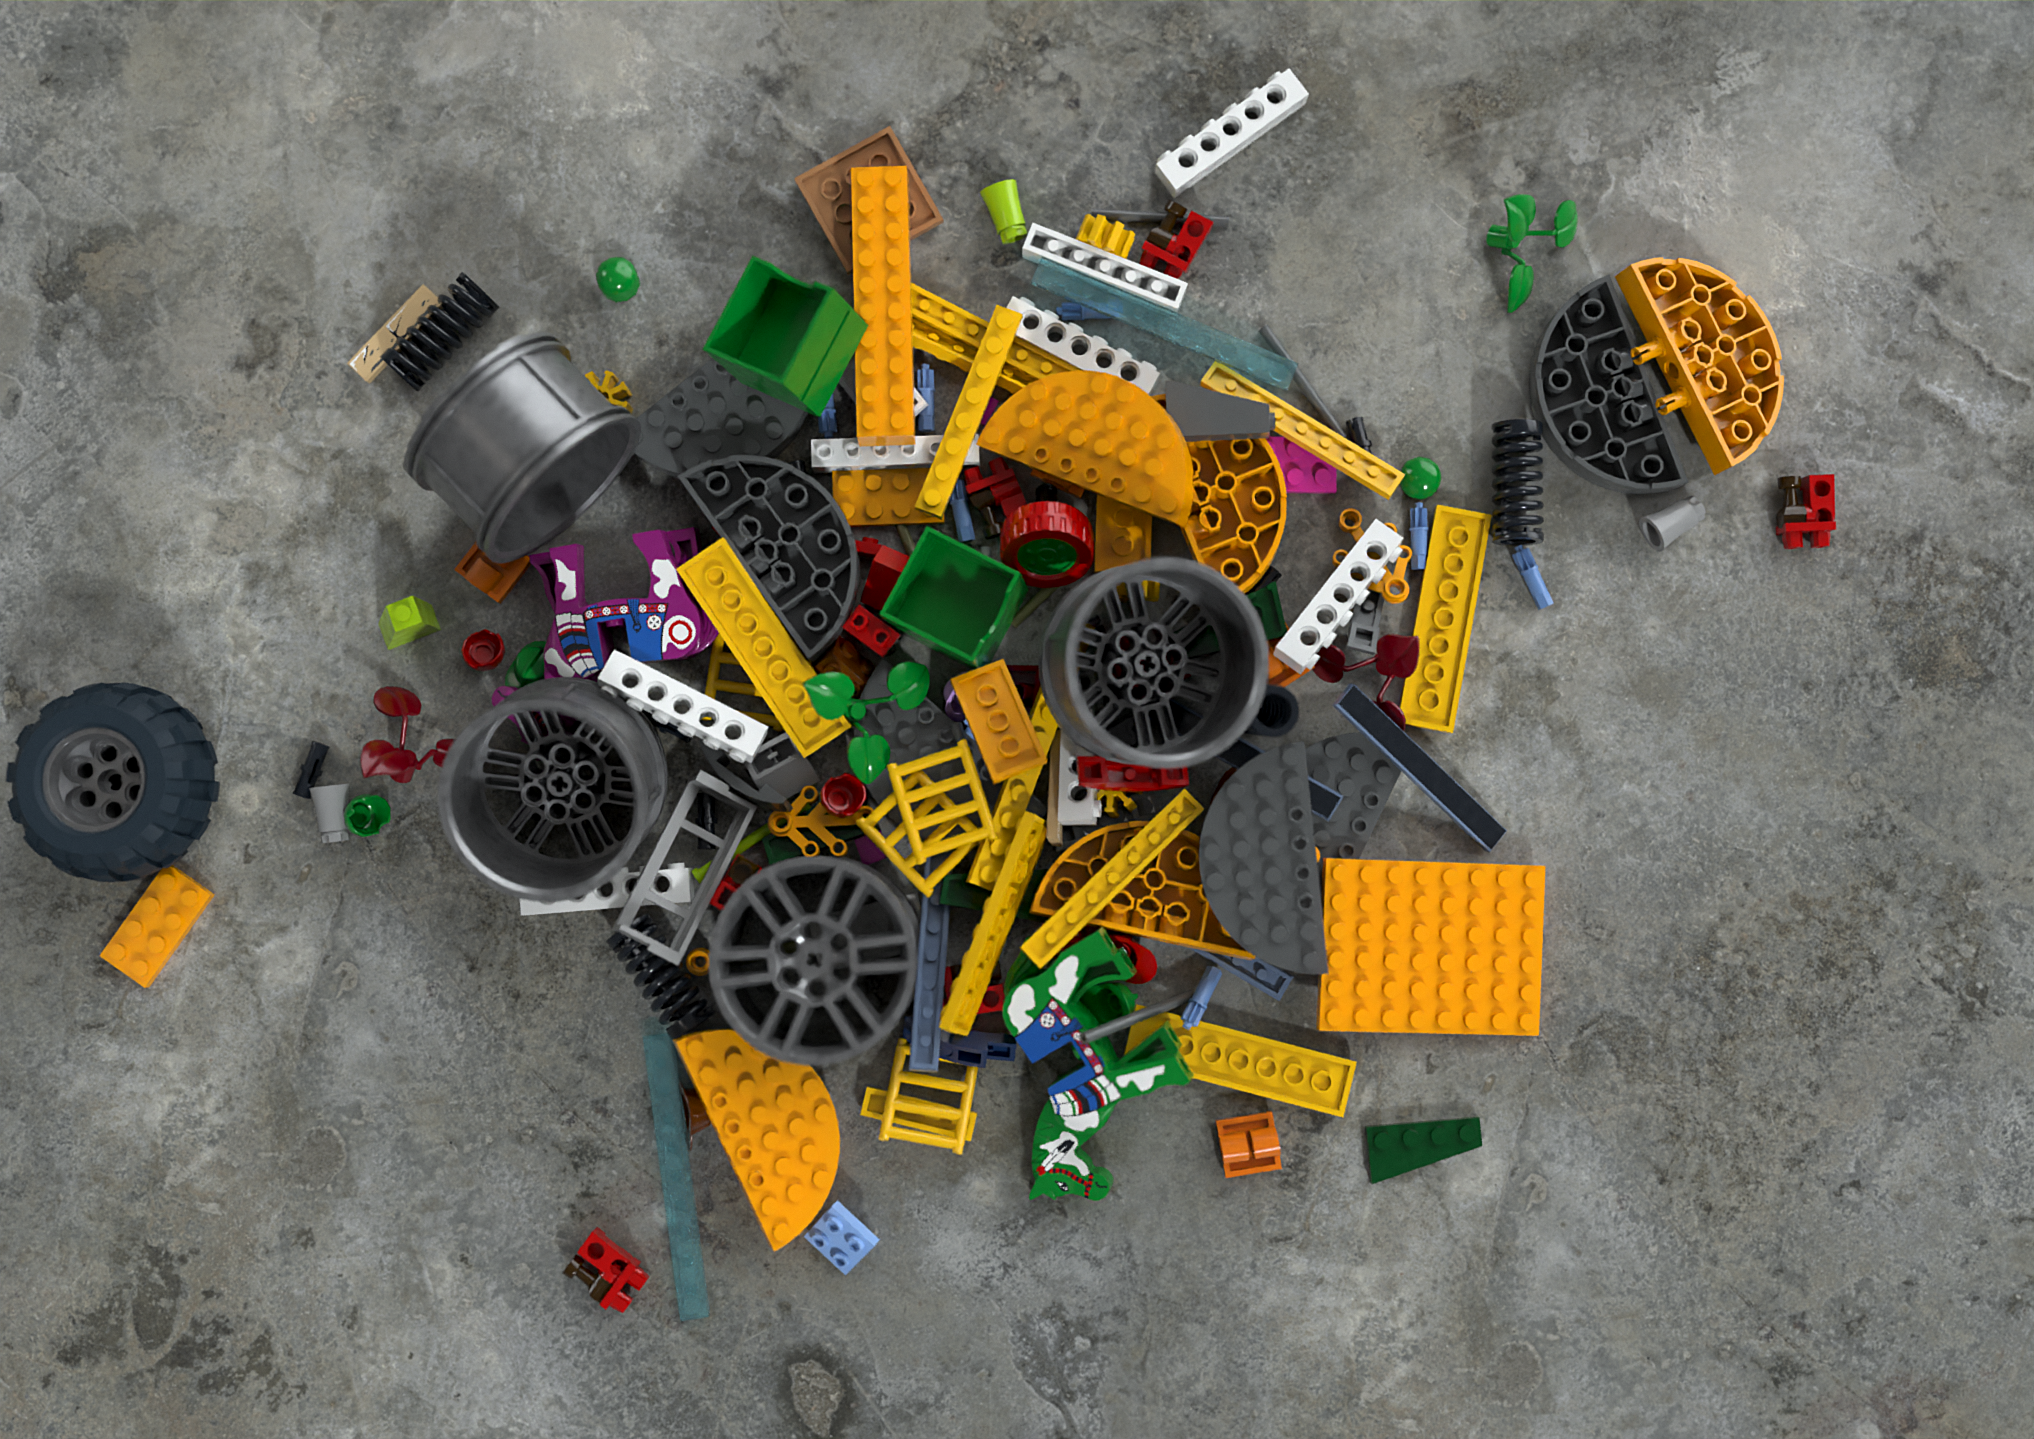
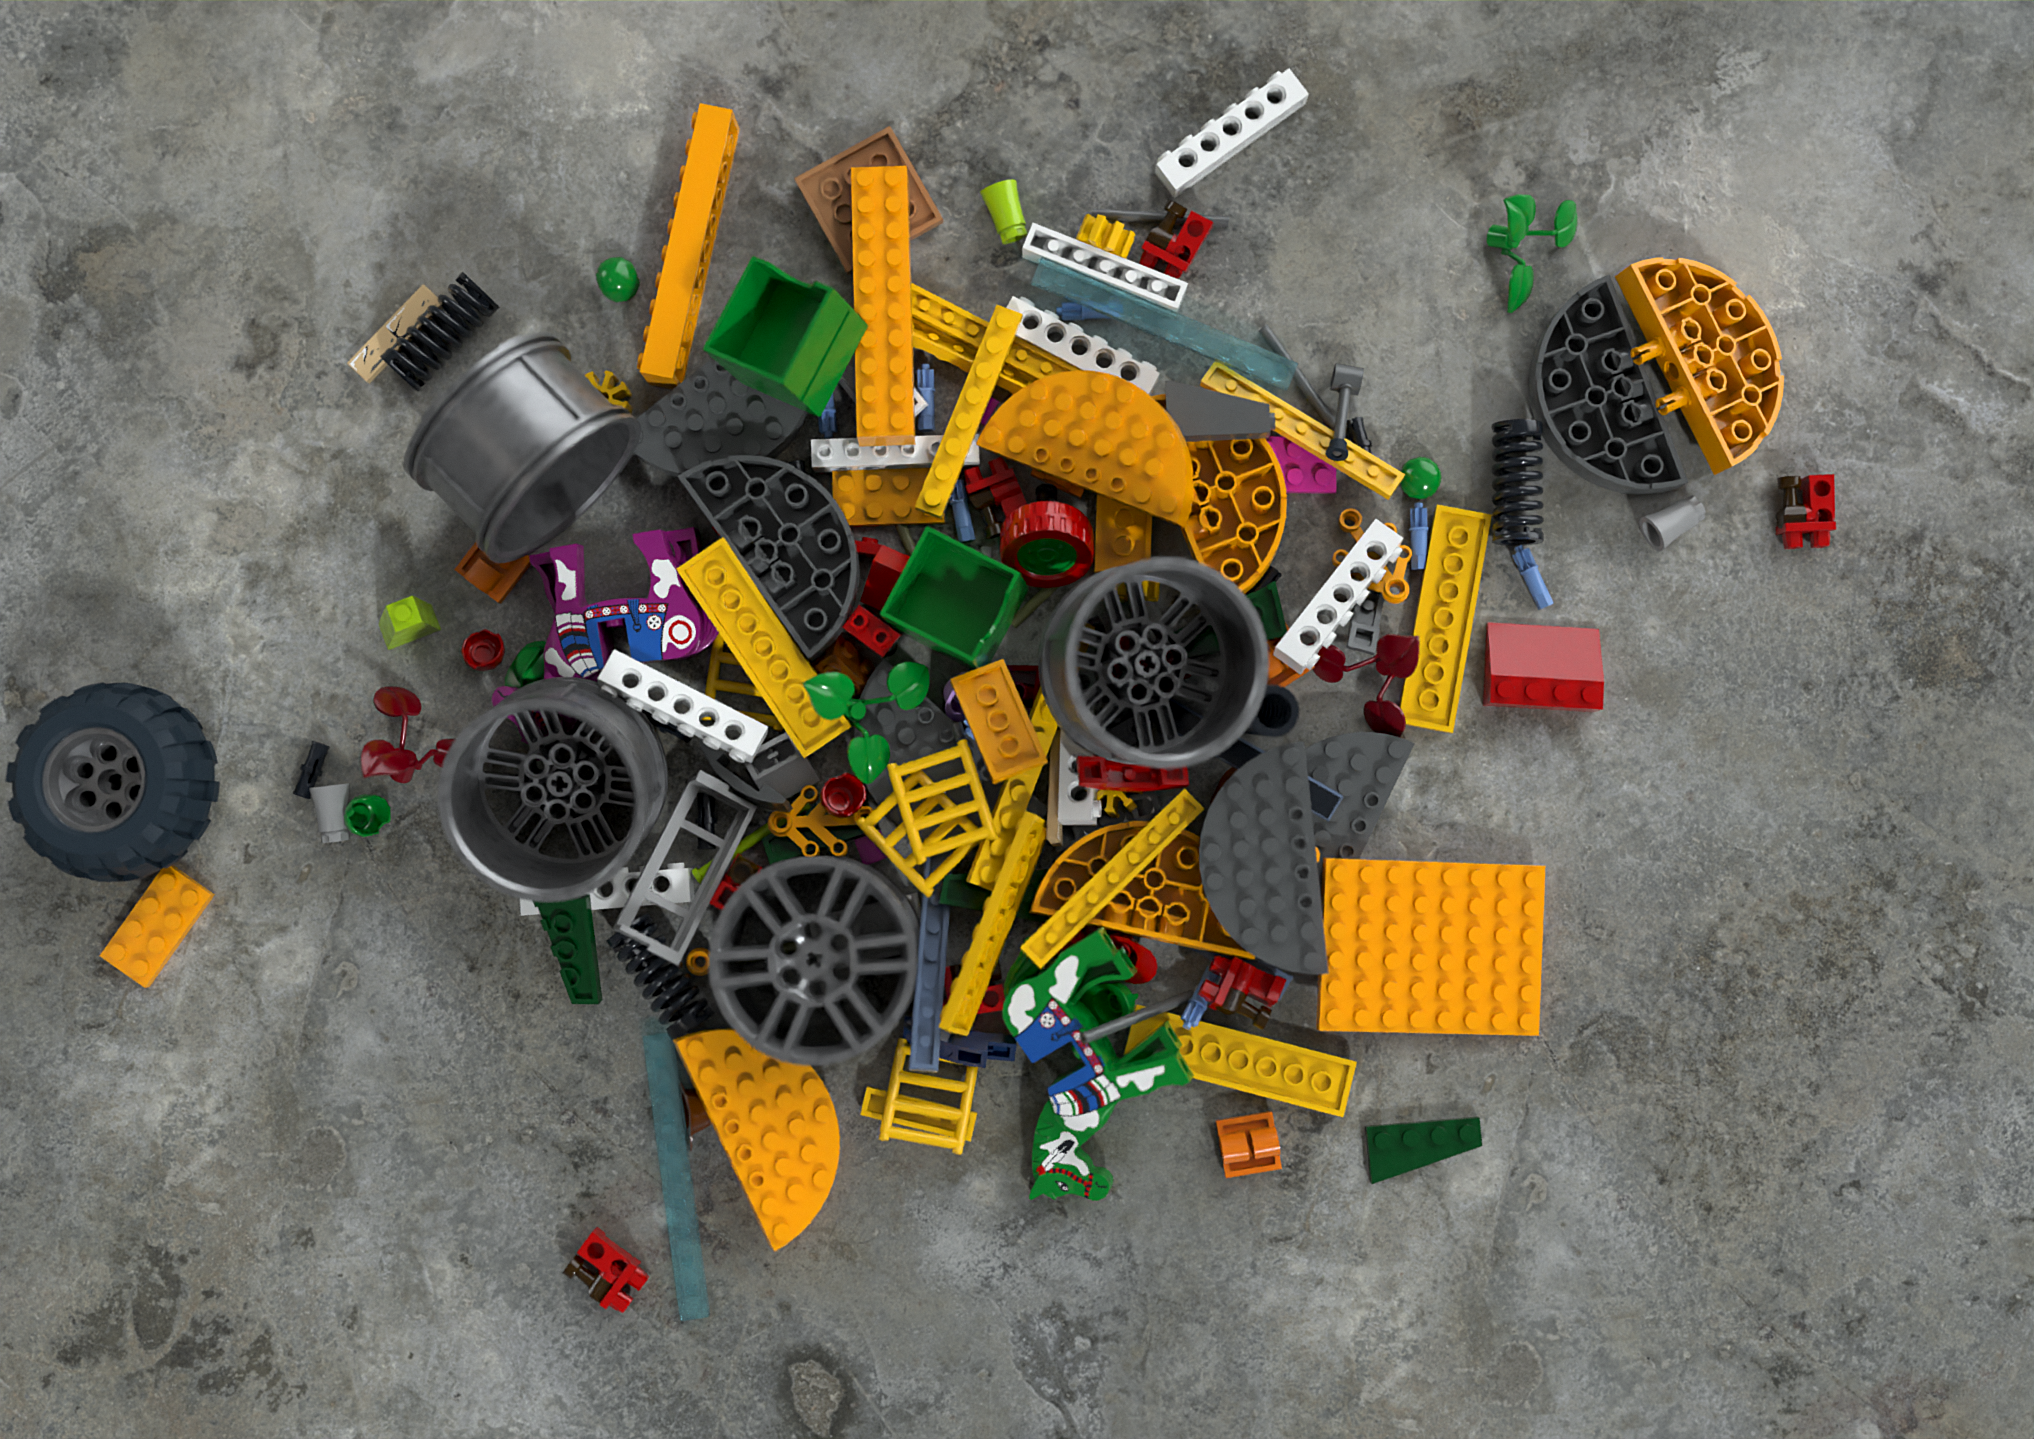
(574, 945): none -> dark green wing
(689, 246): none -> light orange brick
(841, 1237): light blue plate -> none
(1238, 982): none -> red hips
(1345, 381): none -> dark grey piece
(1419, 767): black tile -> none
(1543, 667): none -> slope

